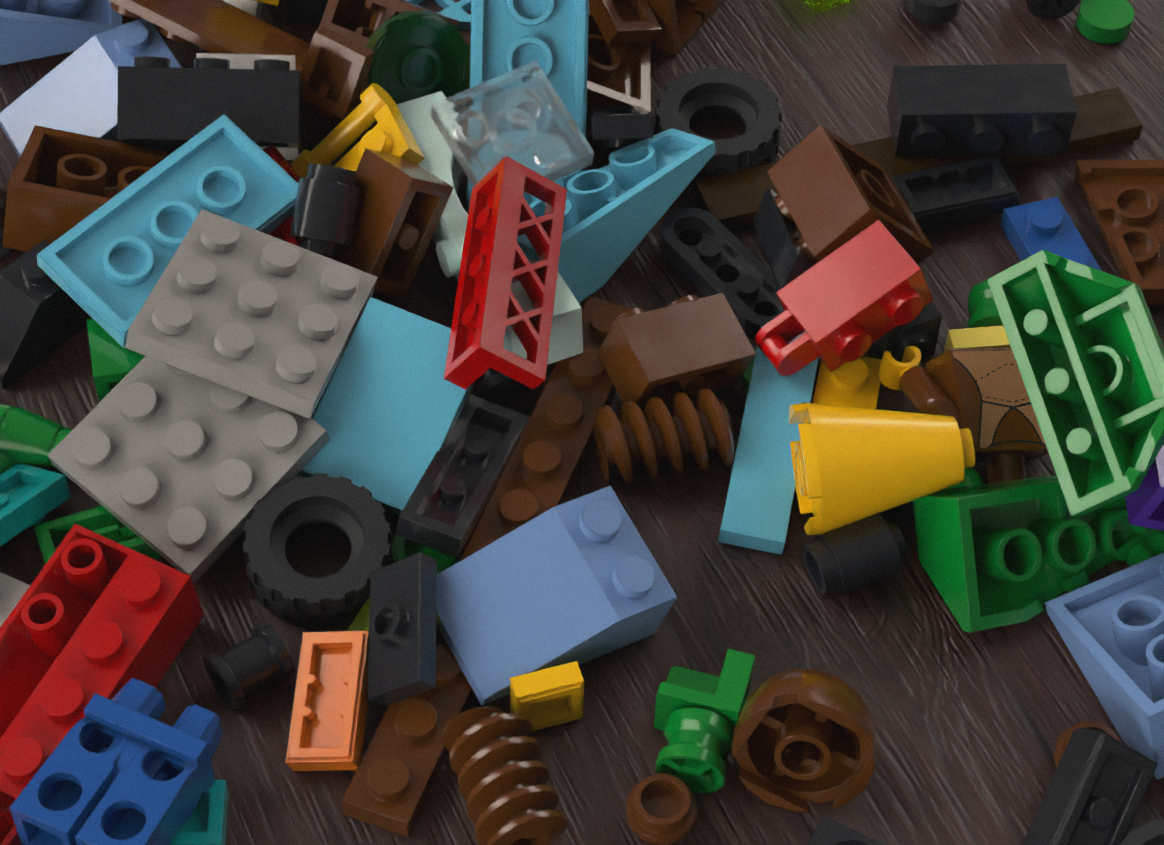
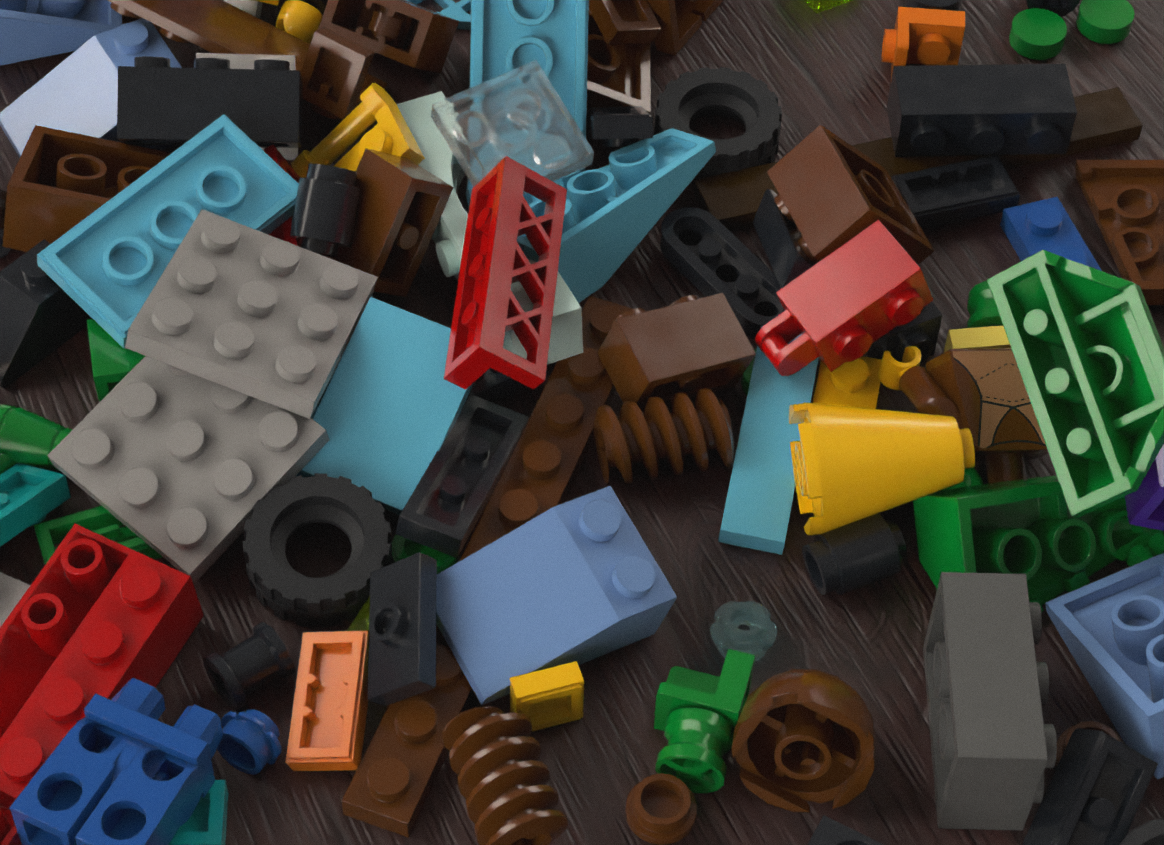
(249, 741): none -> blue plate
(299, 19): none -> yellow hinge
(418, 57): dark green tile -> none
(753, 641): none -> clear light blue plate
(924, 37): none -> orange bracket
(986, 701): none -> dark grey brick
(1037, 34): none -> green tile

